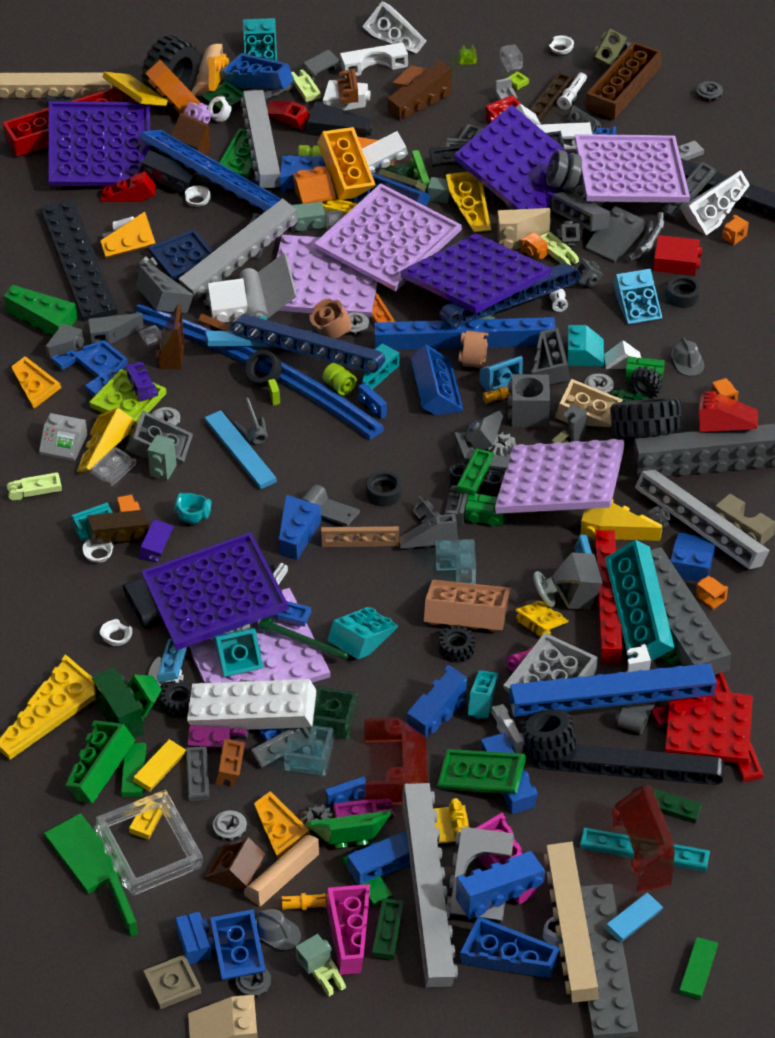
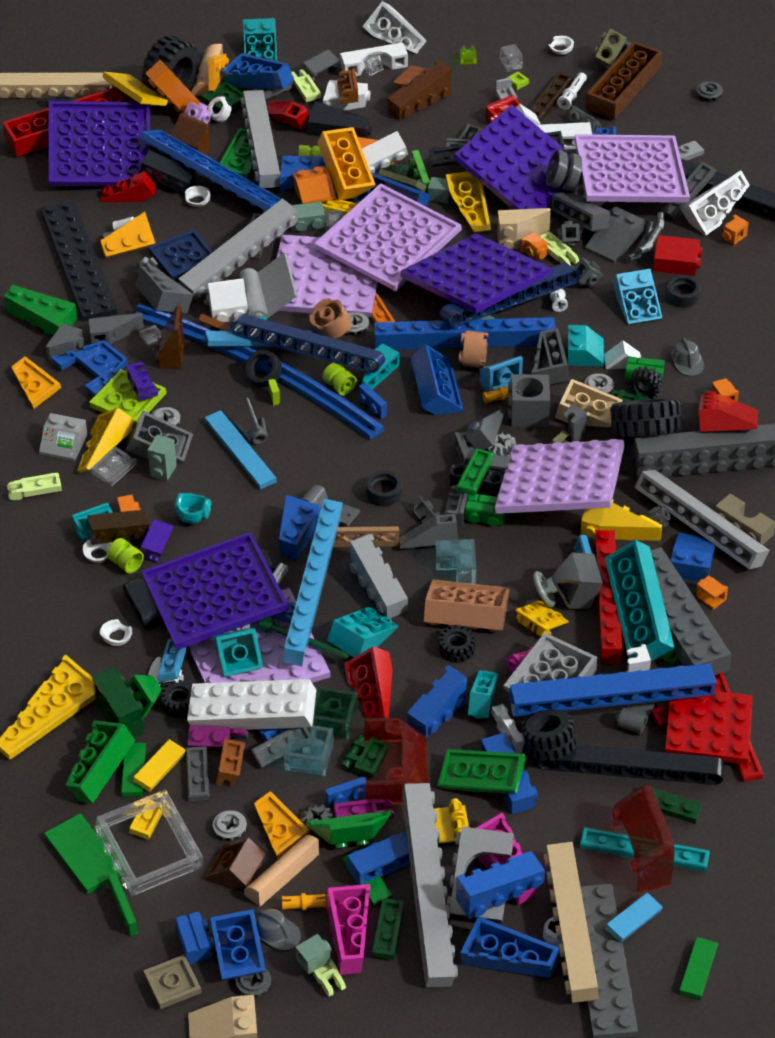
(125, 555): none -> lime wheel
(312, 583): none -> dark azure brick
(371, 677): none -> red wedge
(371, 757): none -> dark green plate
(373, 64): none -> clear plate
(377, 577): none -> light grey wedge

